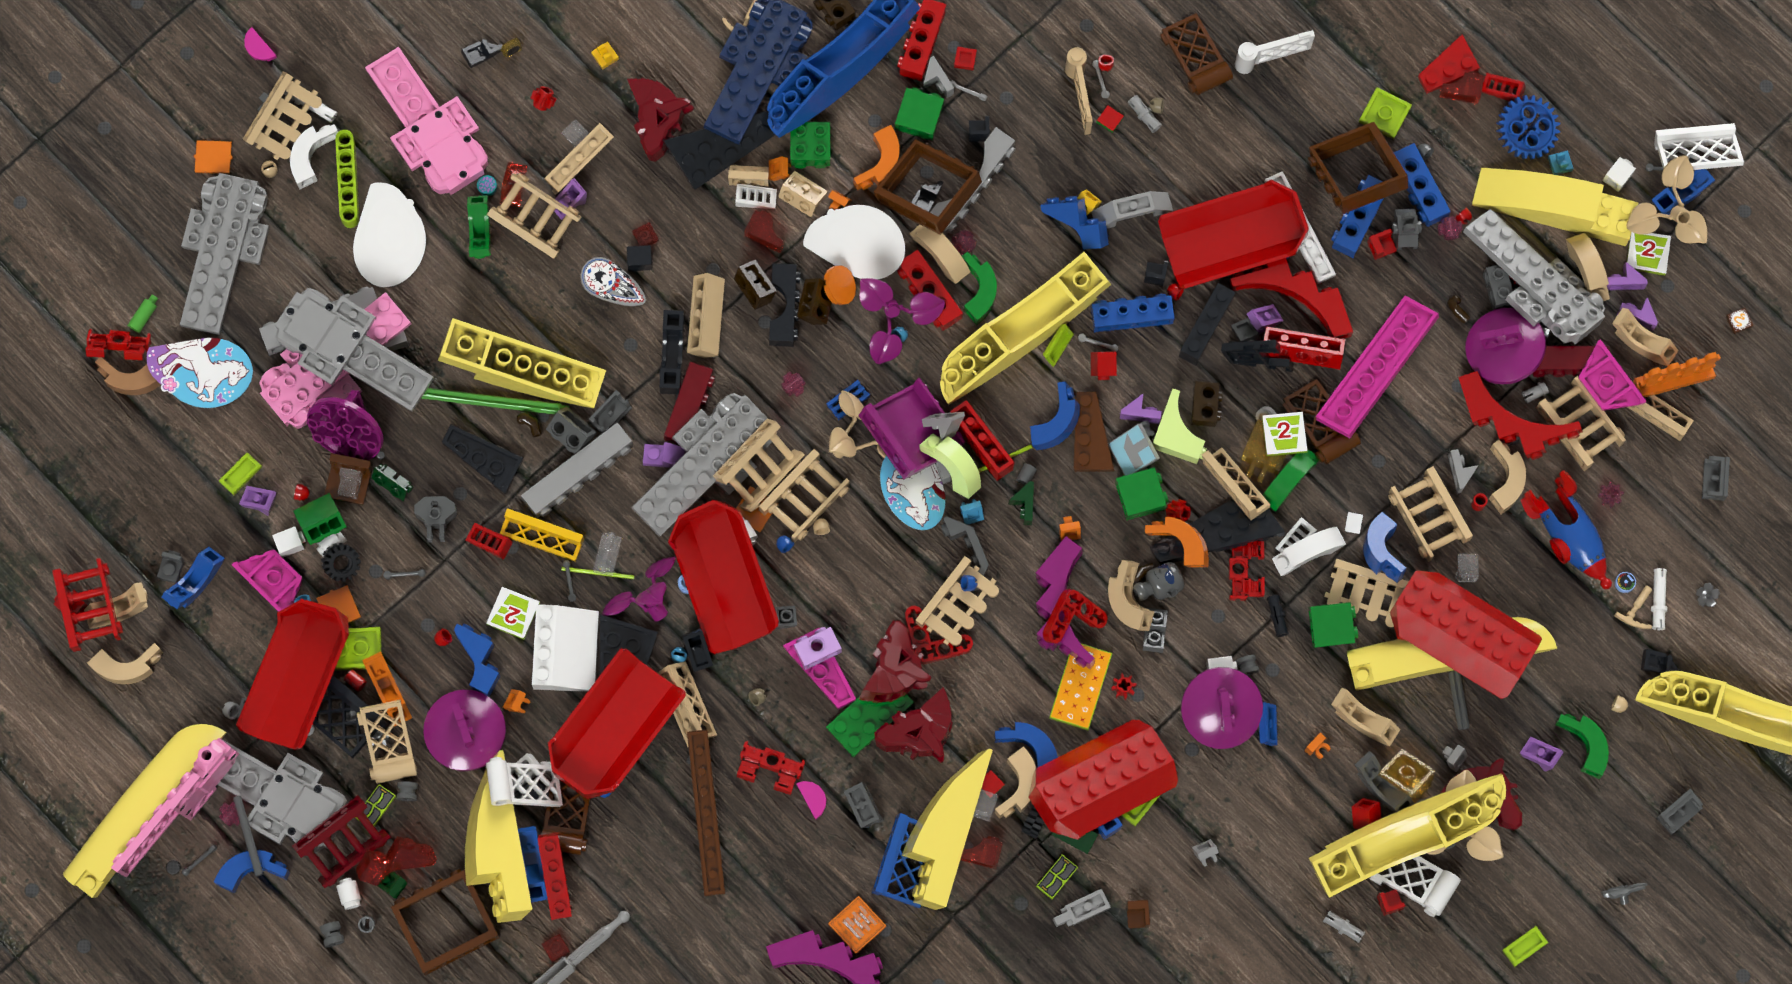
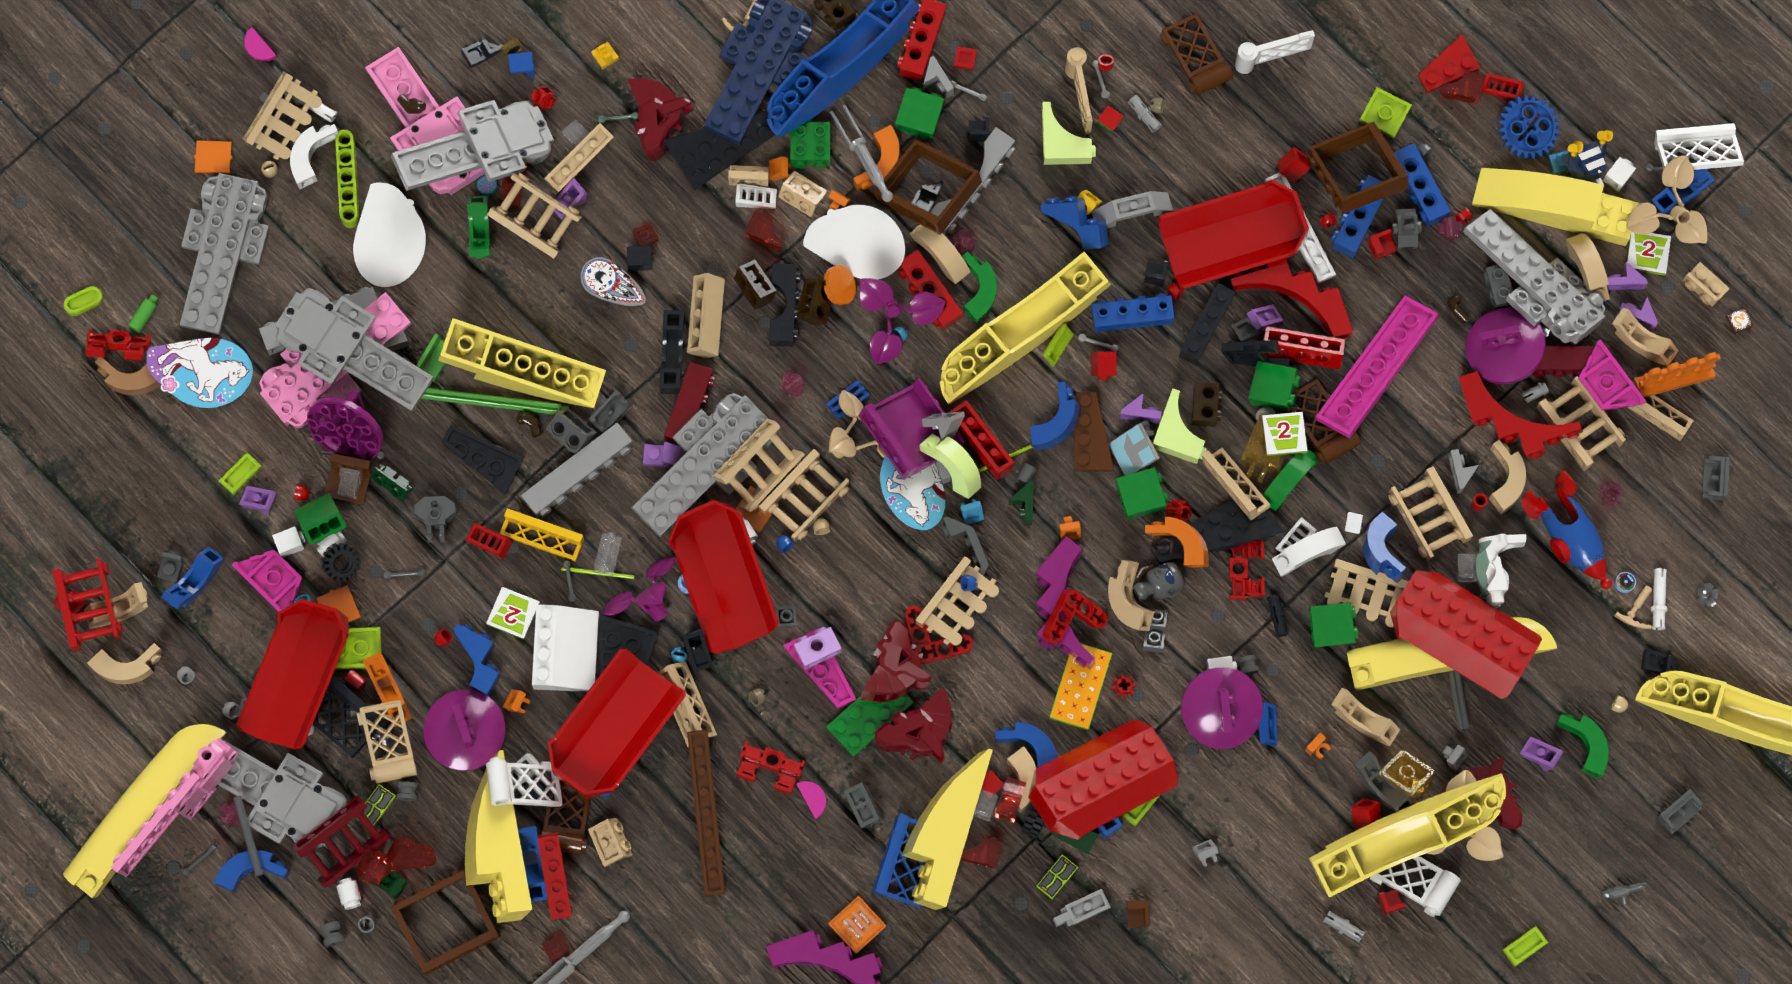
(83, 301): none -> lime tile
(185, 679): none -> light grey hinge
(411, 107): none -> dark brown arm
(429, 359): none -> bright green panel
(492, 141): none -> light grey piece
(522, 63): none -> blue panel
(602, 119): none -> sand green hinge
(610, 841): none -> tan bracket
(863, 154): none -> light grey piece
(1010, 799): none -> clear red arch
(1062, 146): none -> yellowish green arch
(1274, 386): none -> green brick
(1293, 164): none -> red panel
(1327, 220): none -> red hinge
(1489, 571): none -> white hips
(1588, 160): none -> torso
(1705, 284): none -> tan bracket

